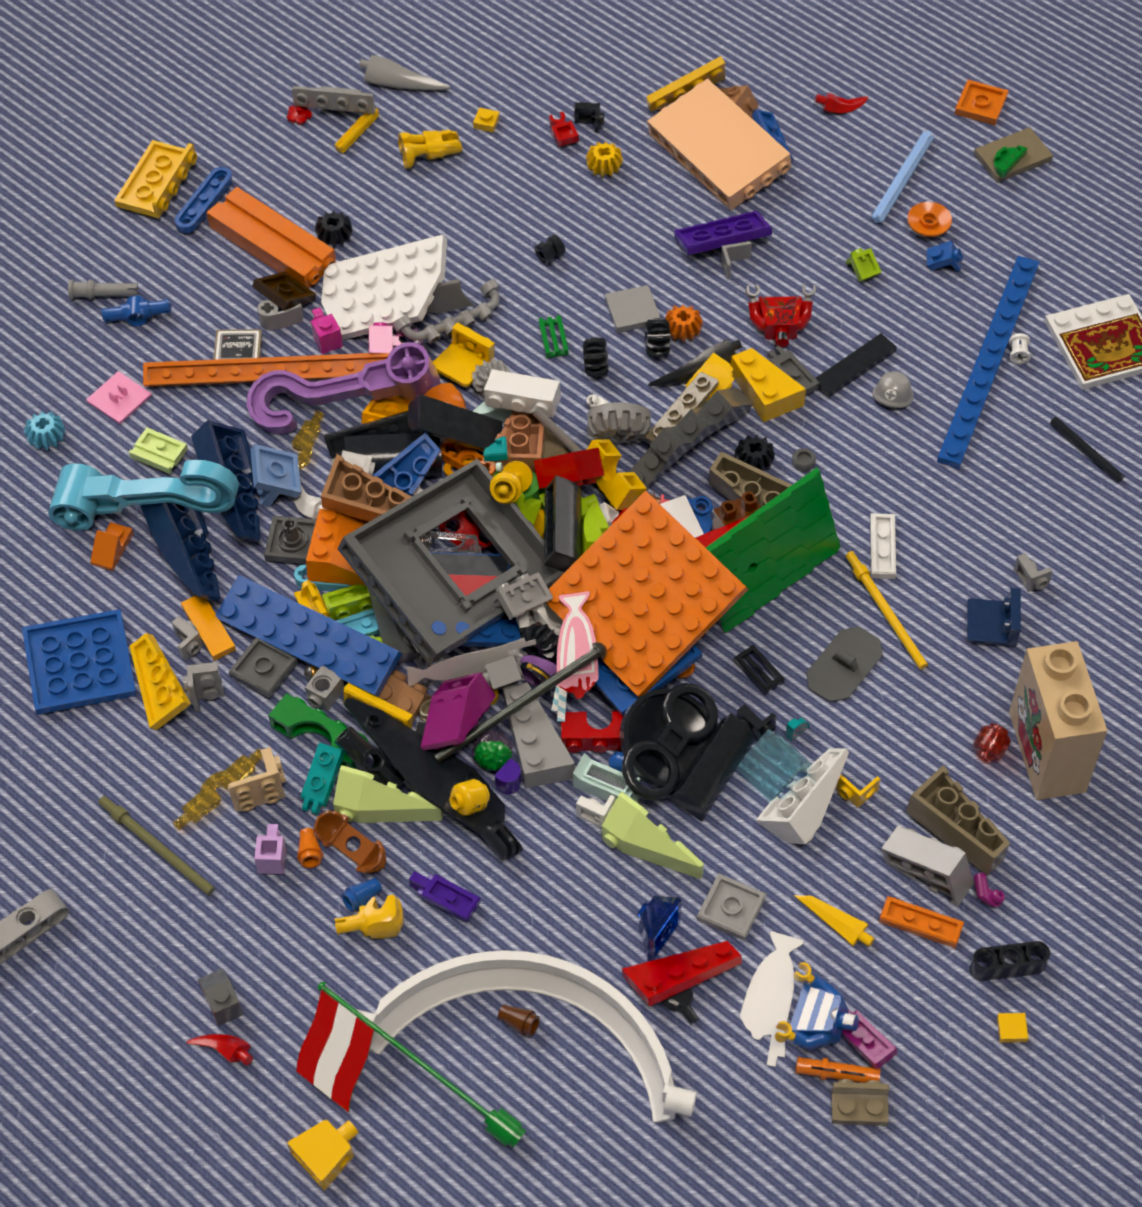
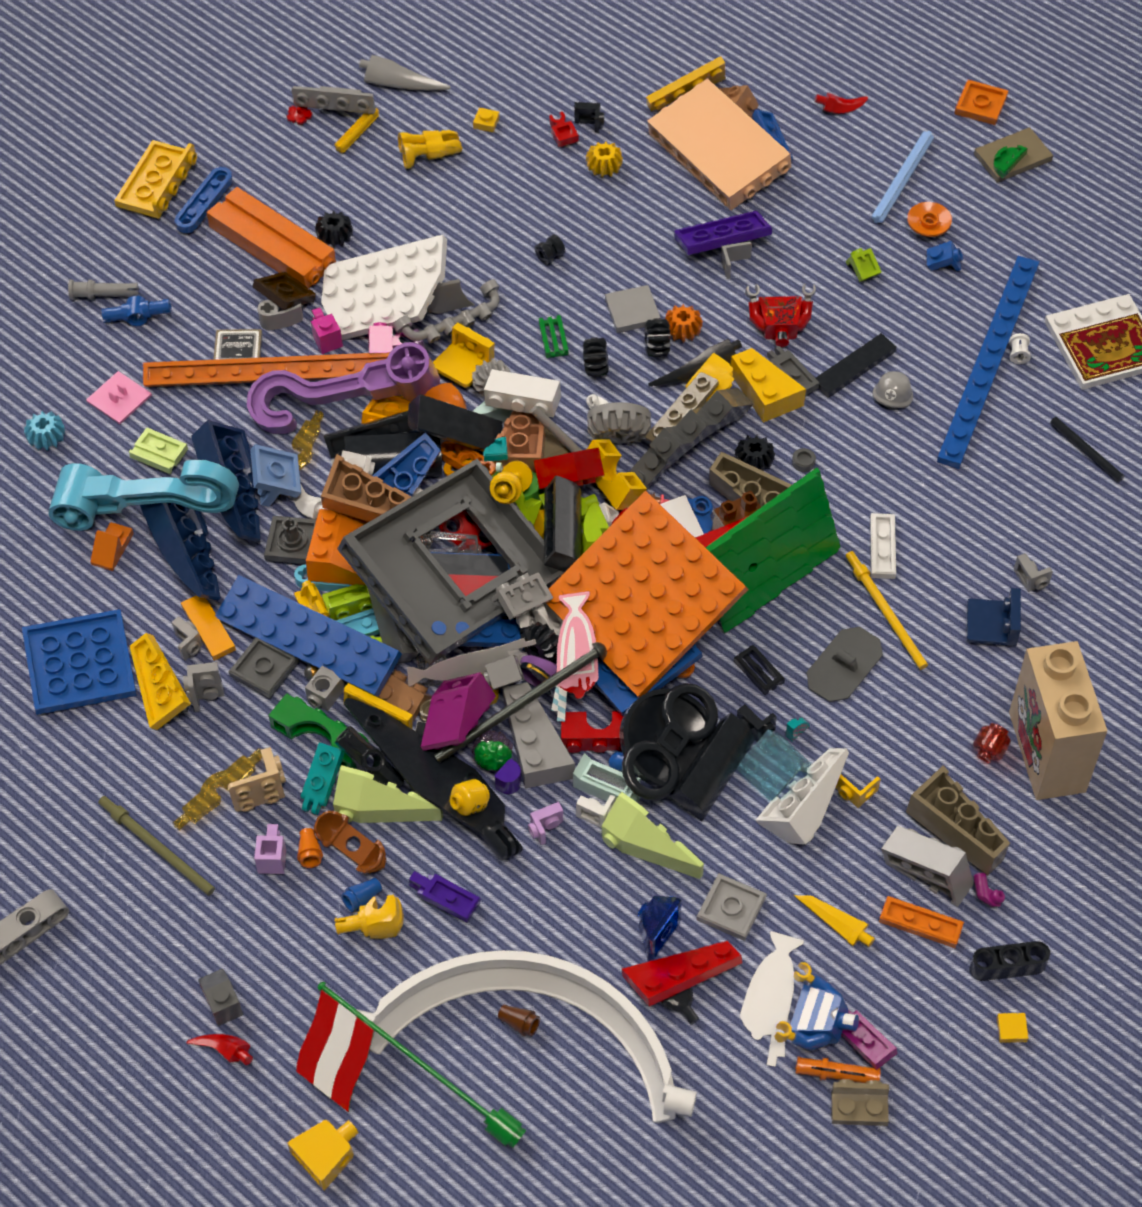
(545, 818): none -> lavender bracket

